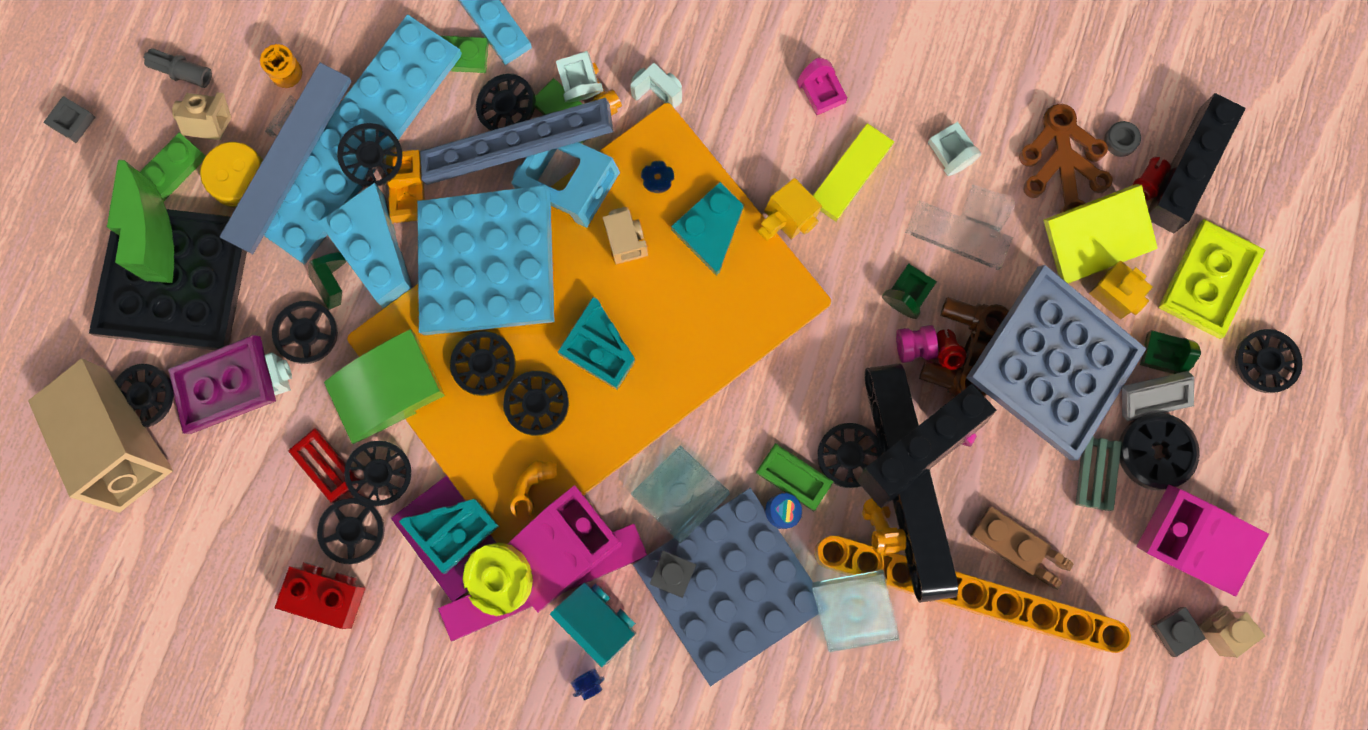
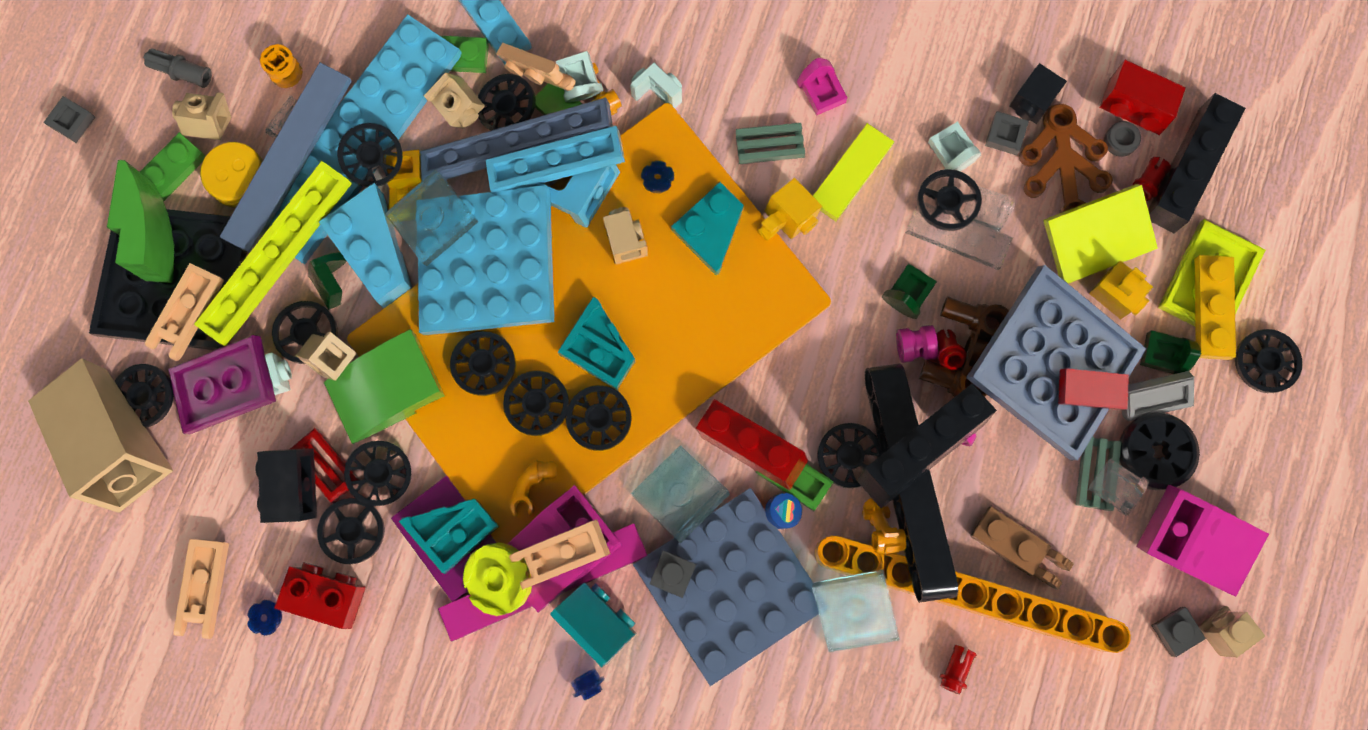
(183, 309): none -> light nougat hinge
(201, 586): none -> light nougat hinge
(272, 254): none -> neon yellow plate
(273, 621): none -> clear blue plate
(286, 485): none -> black brick
(326, 355): none -> tan brick
(431, 217): none -> clear light blue tile
(455, 100): none -> tan brick
(534, 67): none -> light nougat hinge
(555, 160): none -> medium azure plate
(562, 553): none -> light nougat hinge
(598, 418): none -> black wheel
(752, 444): none -> red brick
(770, 131): none -> sand green tile
(949, 200): none -> black wheel
(957, 672): none -> red pin
(1006, 133): none -> dark grey plate
(1037, 94): none -> black brick
(1093, 389): none -> tile
(1119, 487): none -> clear tile
(1142, 97): none -> red brick
(1215, 307): none -> yellow plate

